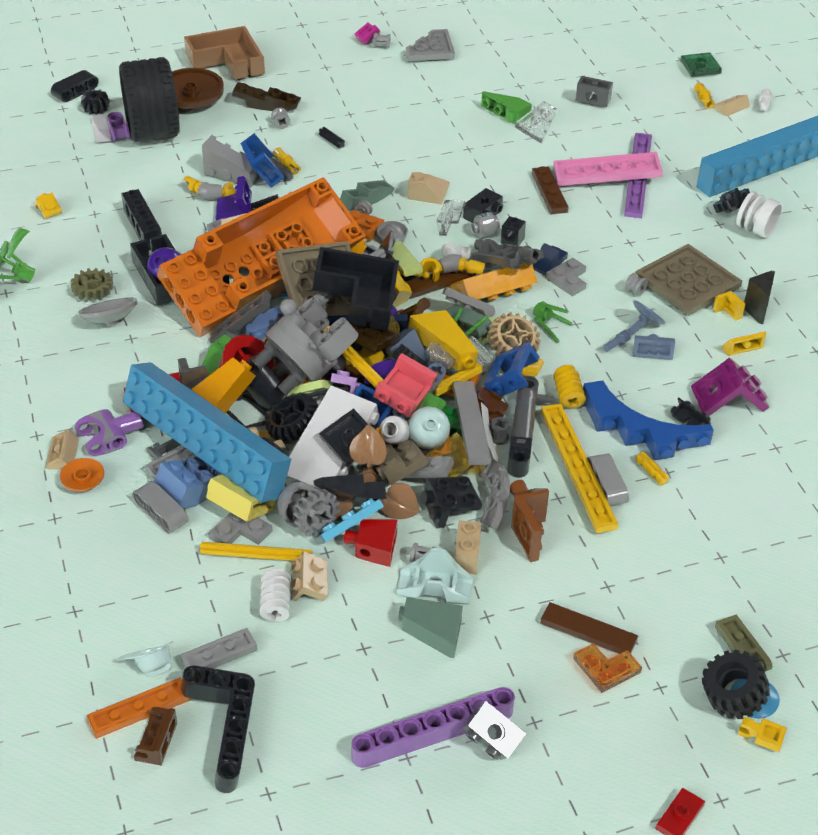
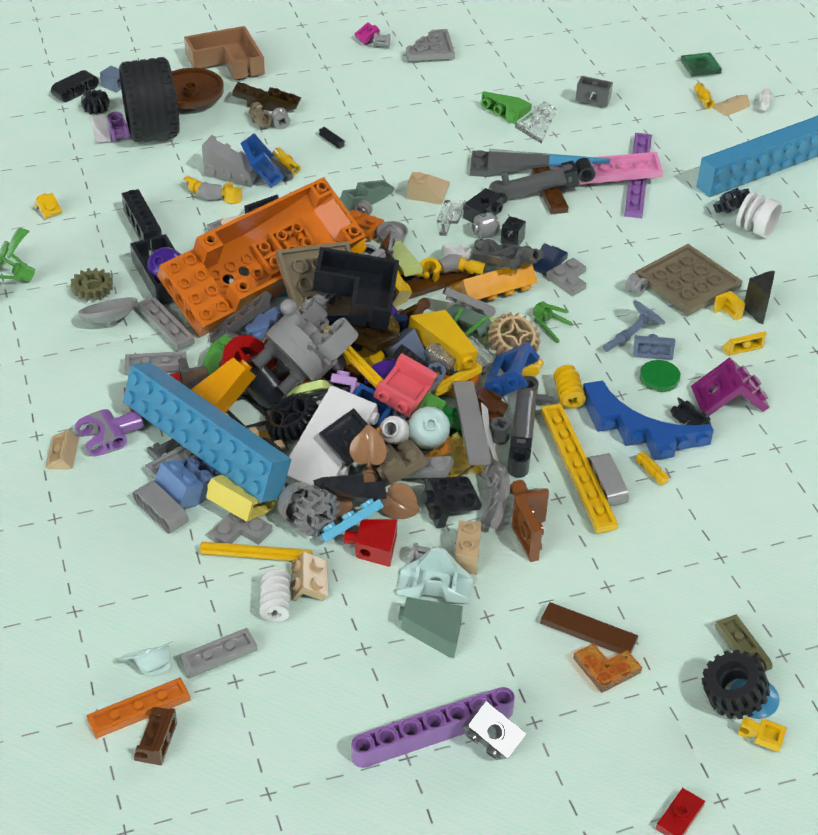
(82, 474): orange dish -> none
(110, 79): none -> sand blue brick
(165, 323): none -> light grey plate
(165, 360): none -> light grey plate
(236, 203): dark purple bracket -> none
(236, 691): black beam -> none
(259, 116): none -> dark tan arm
(496, 161): none -> dark grey plate
(567, 174): none -> dark grey piece
(660, 375): none -> green tile

